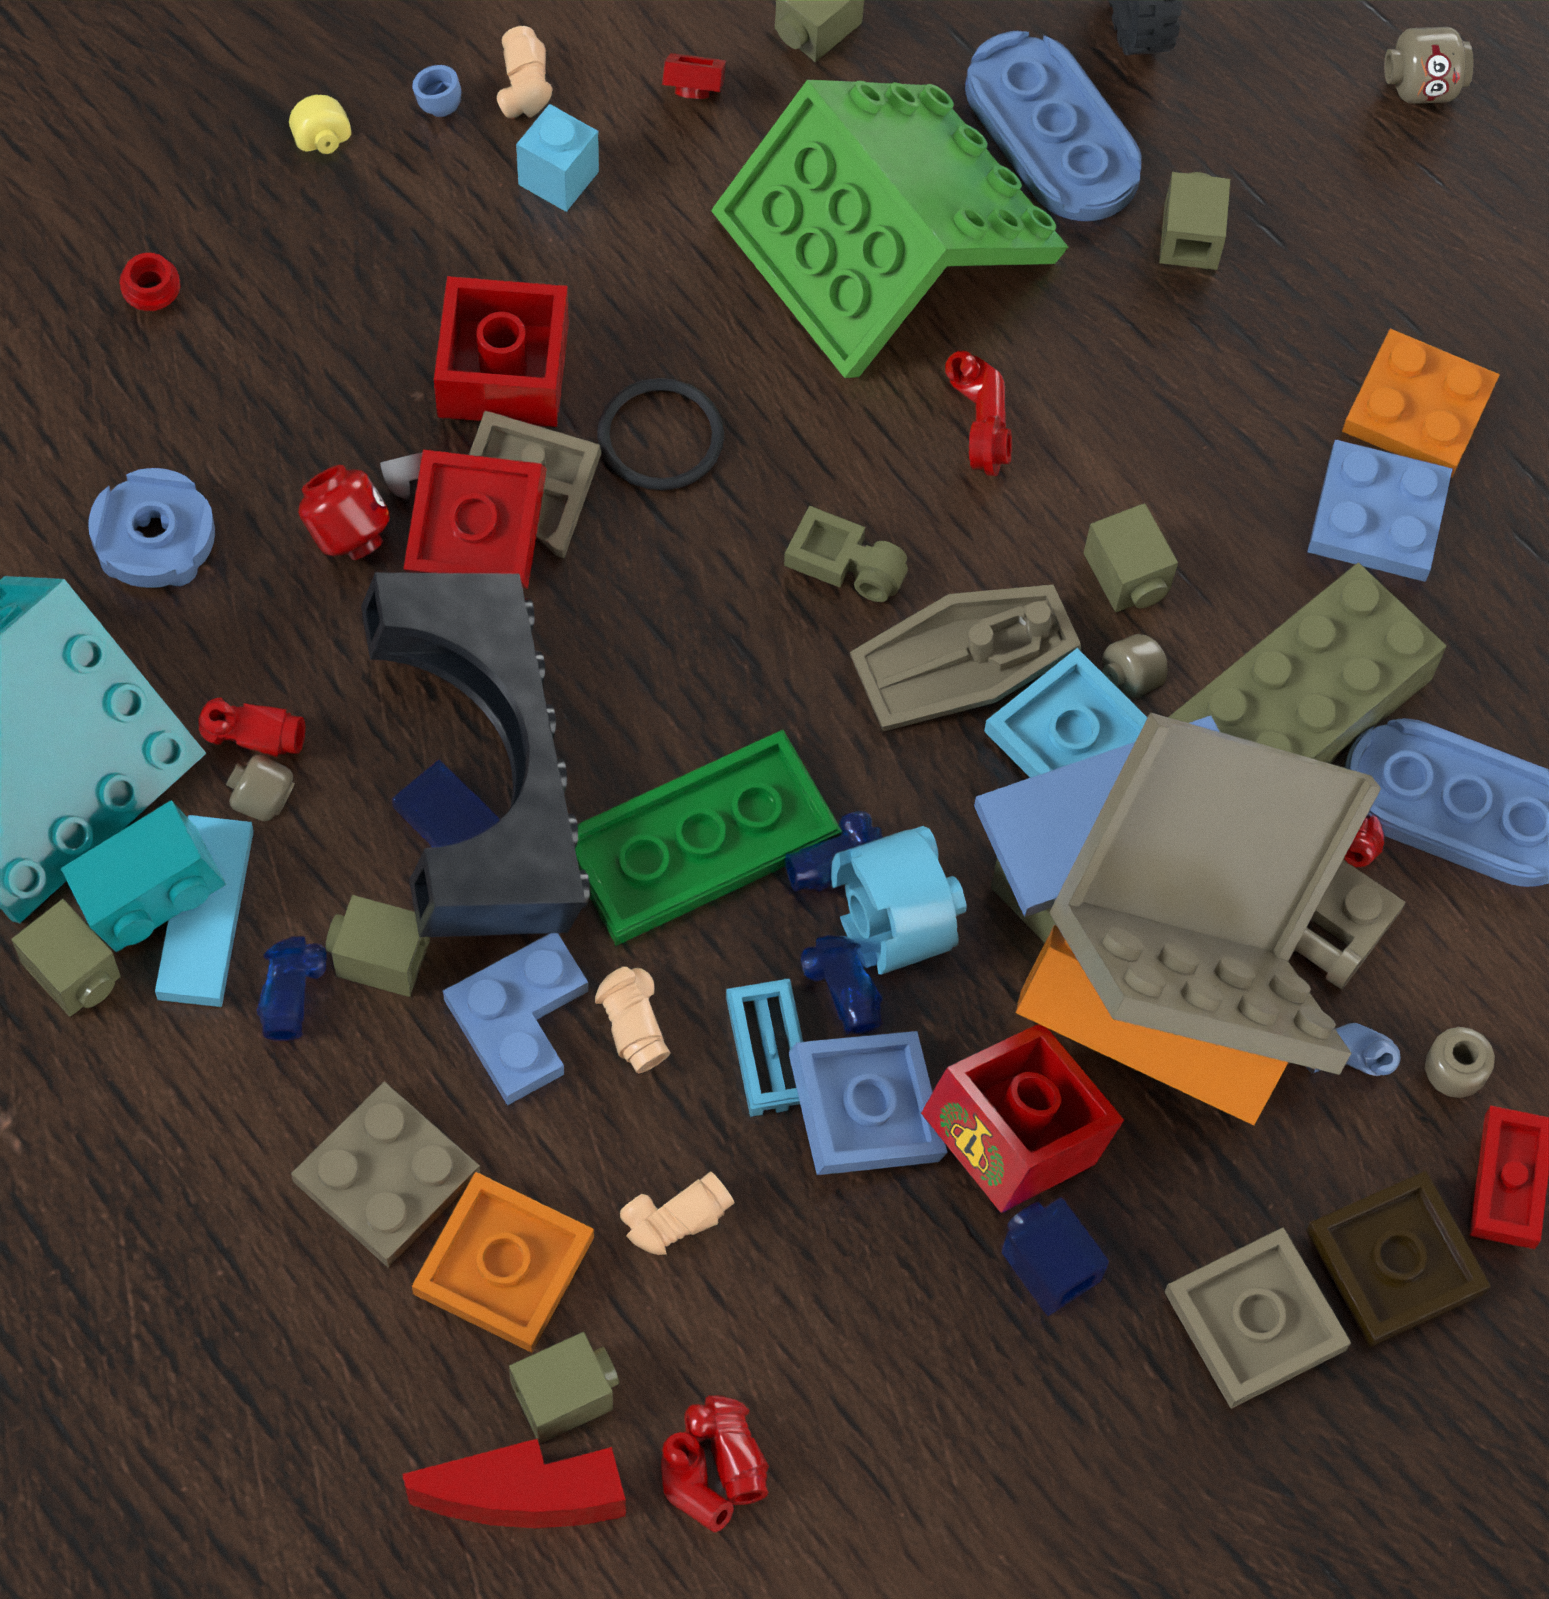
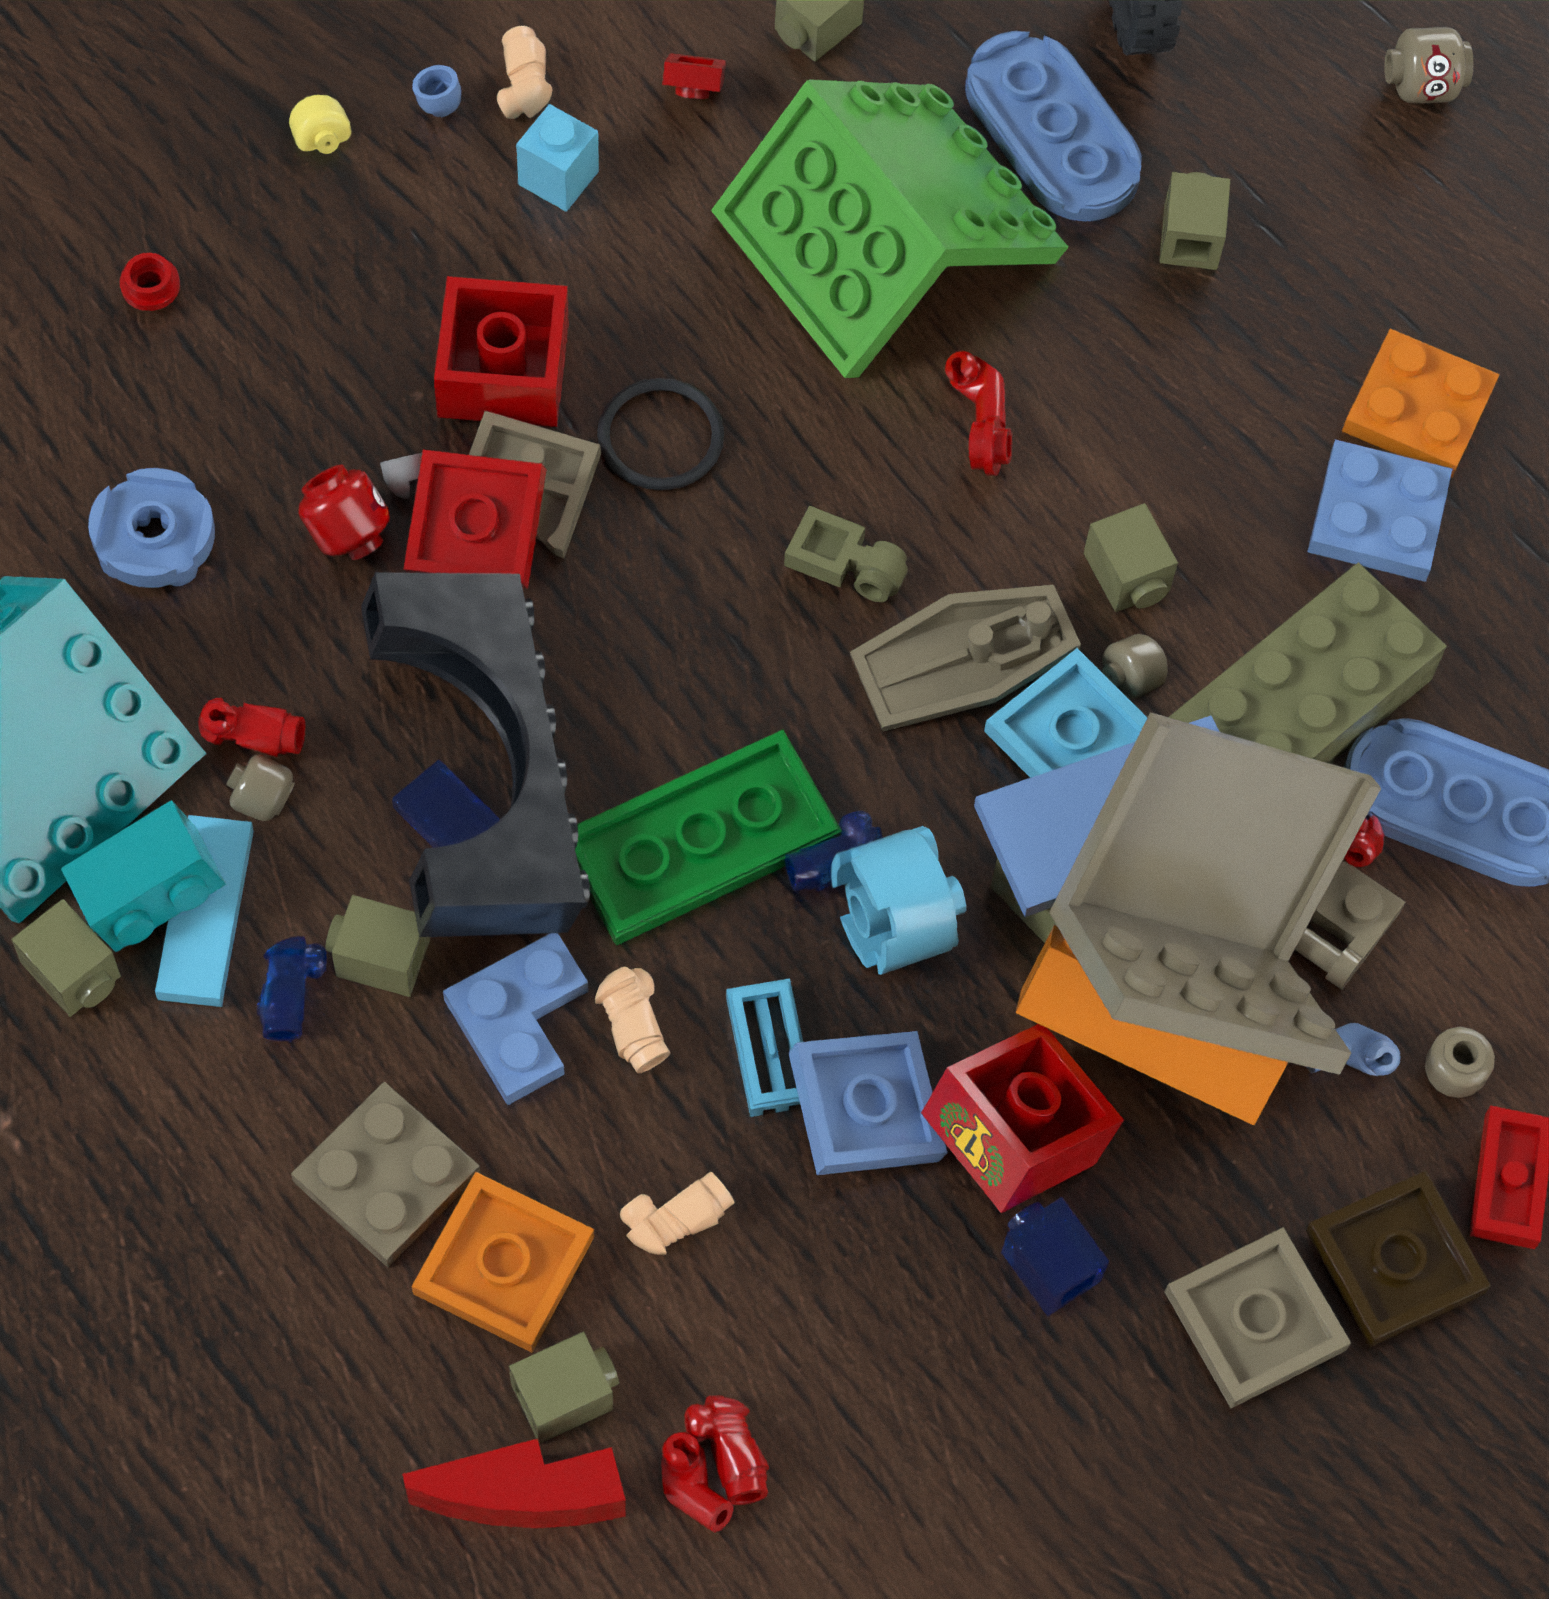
(849, 984): clear blue arm -> none

